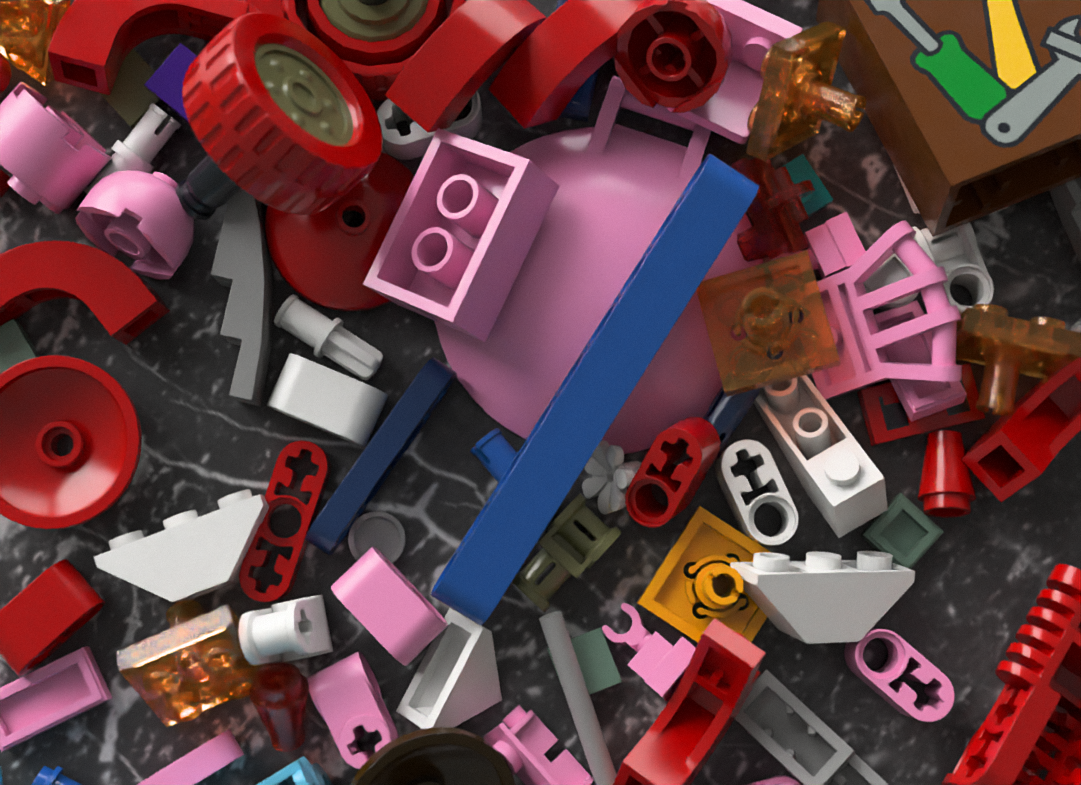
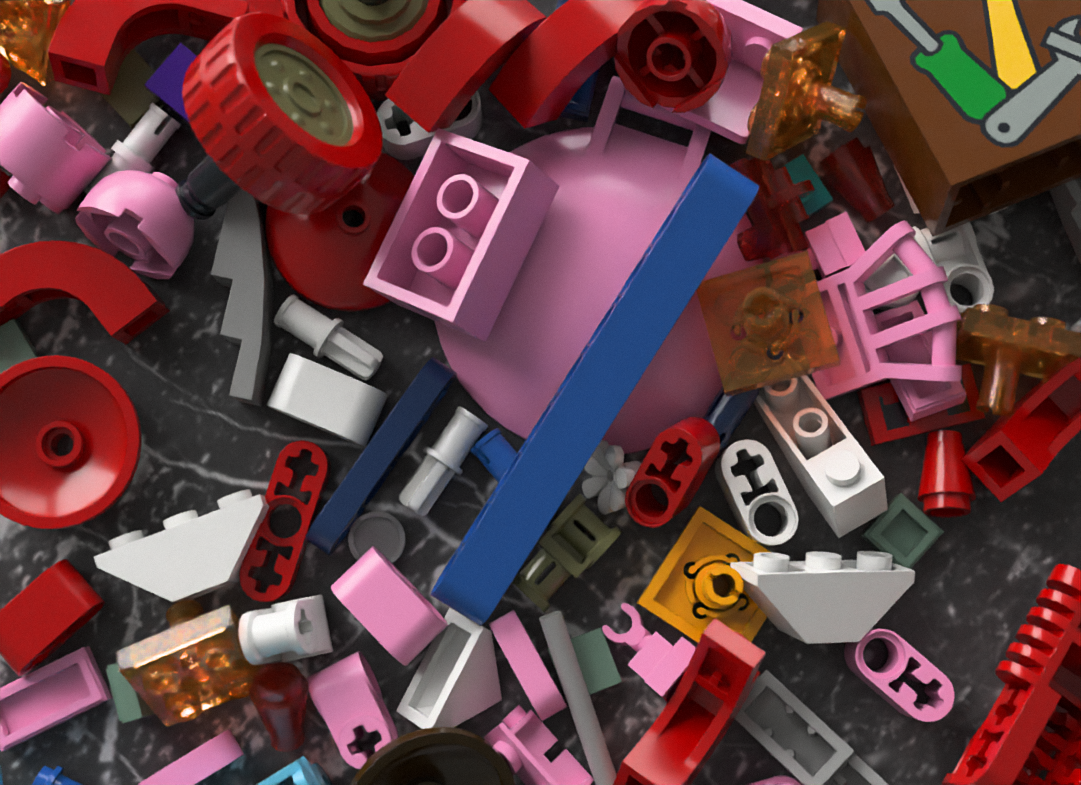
(127, 701): none -> sand green tile
(442, 461): none -> white axle
(527, 665): none -> bright pink beam
(858, 179): none -> clear red cone

